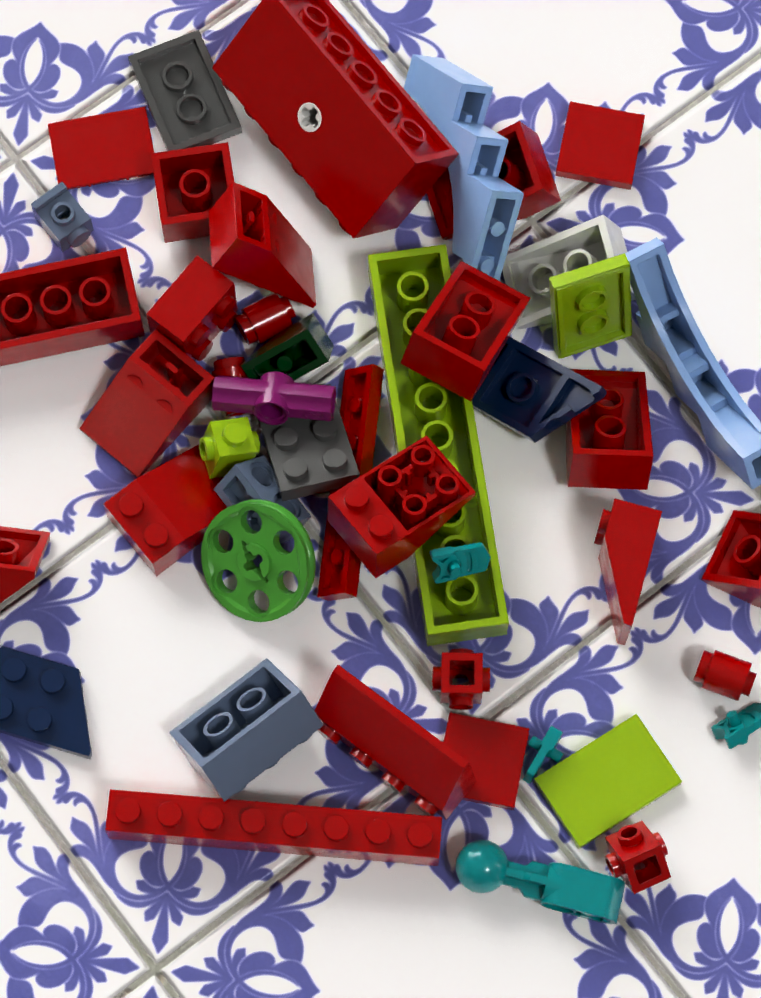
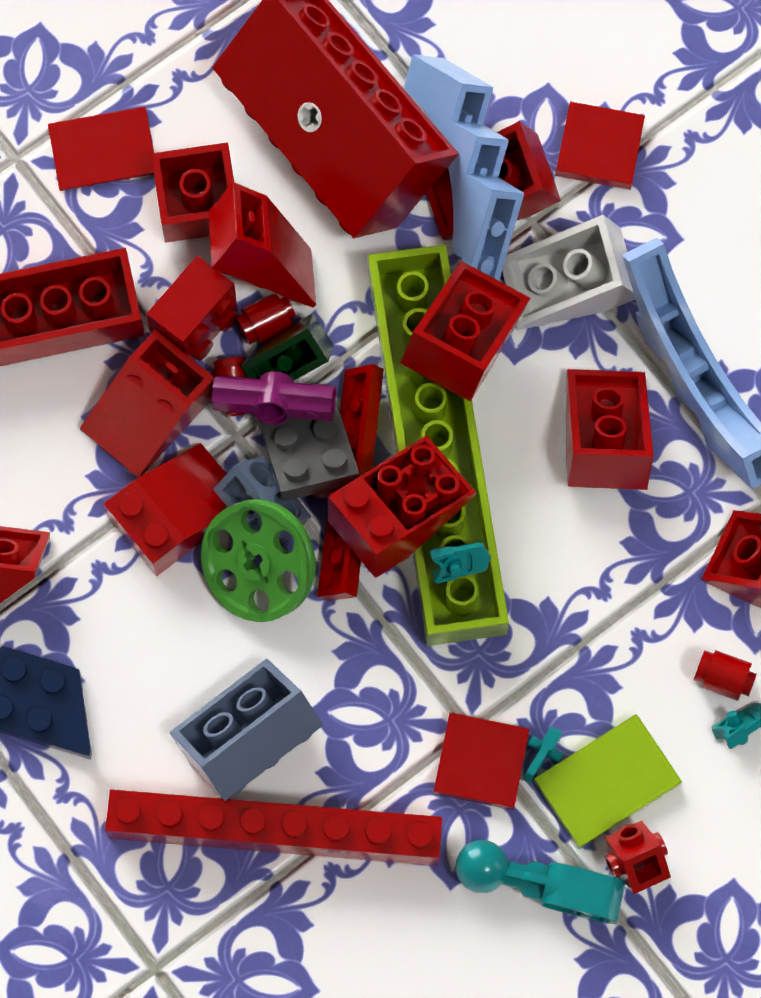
(52, 207): sand blue brick -> none
(184, 93): dark grey plate -> none
(227, 444): lime brick -> none
(393, 744): red slope -> none
(466, 665): red brick -> none
(533, 392): dark blue wing -> none
(591, 306): lime tile -> none
(624, 556): red slope -> none

